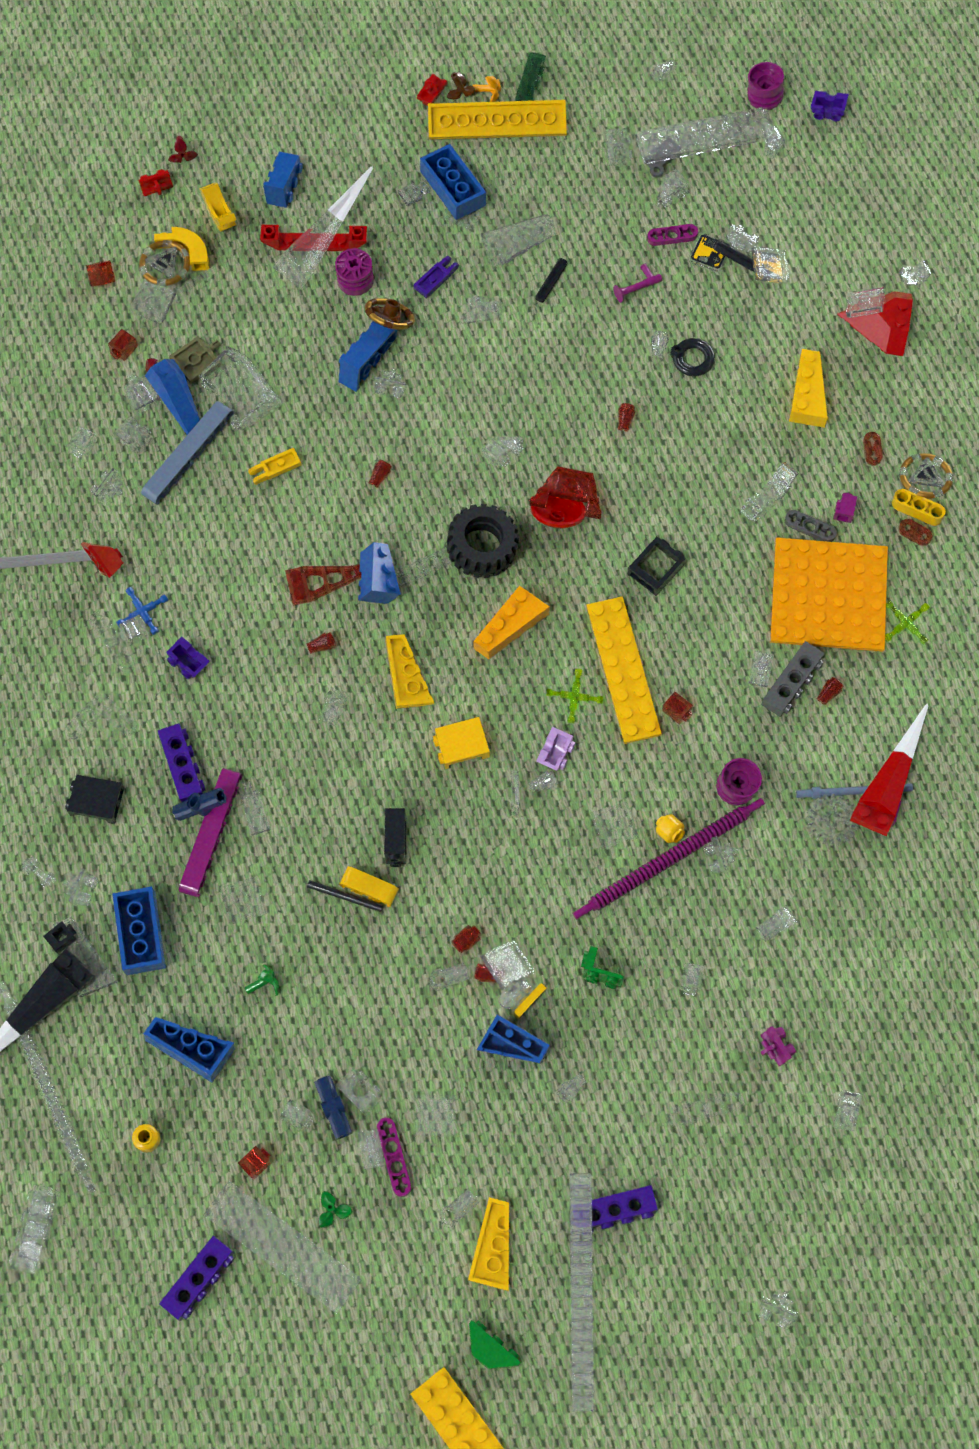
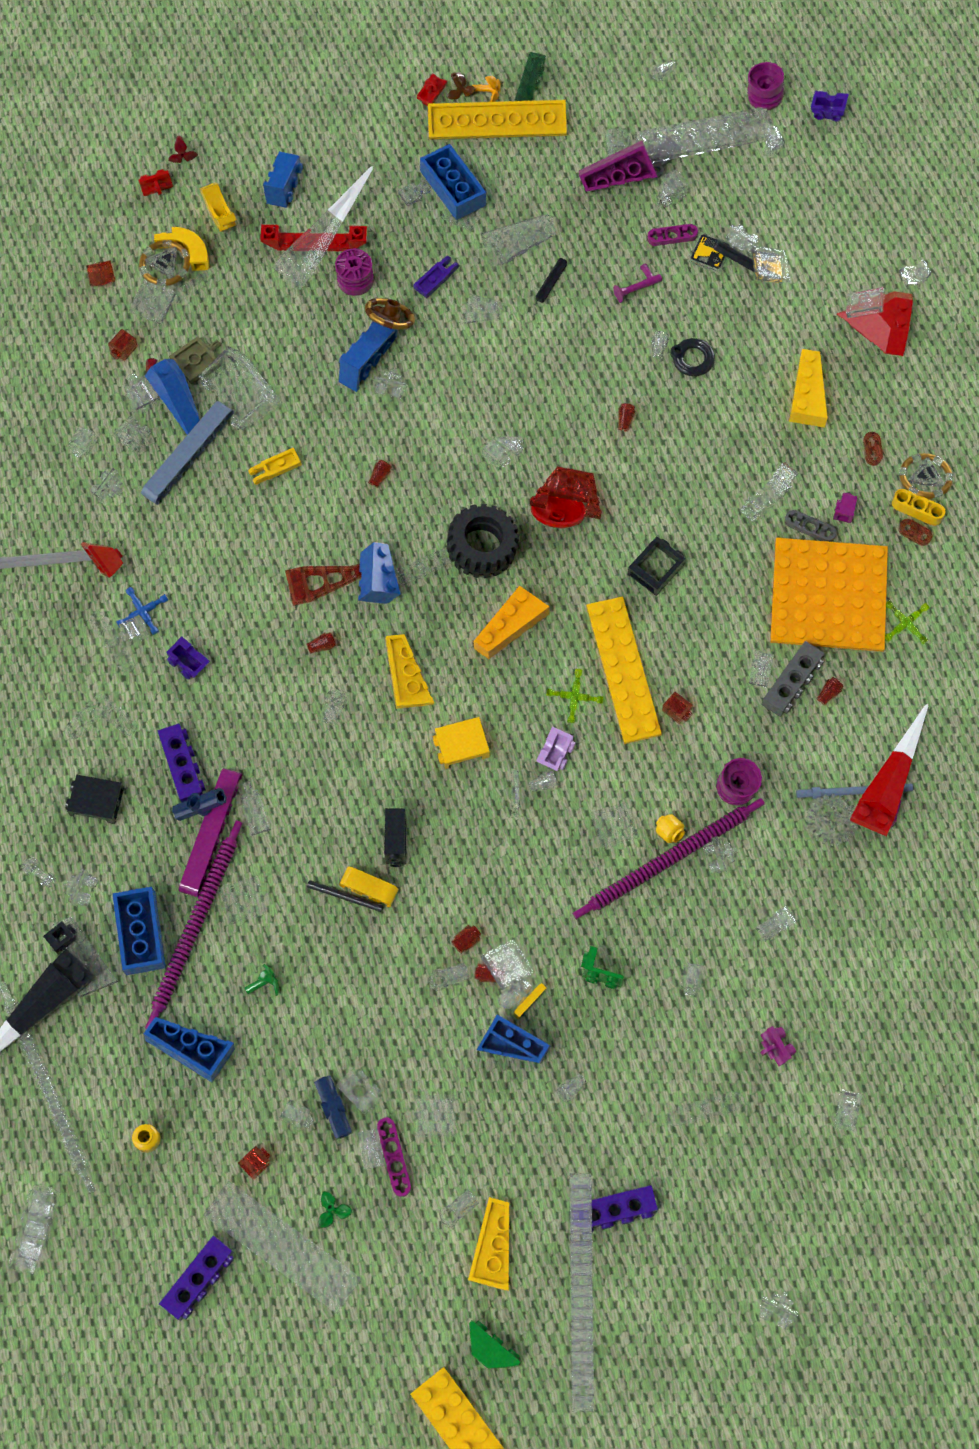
(206, 895): none -> magenta hose
(619, 168): none -> magenta wedge

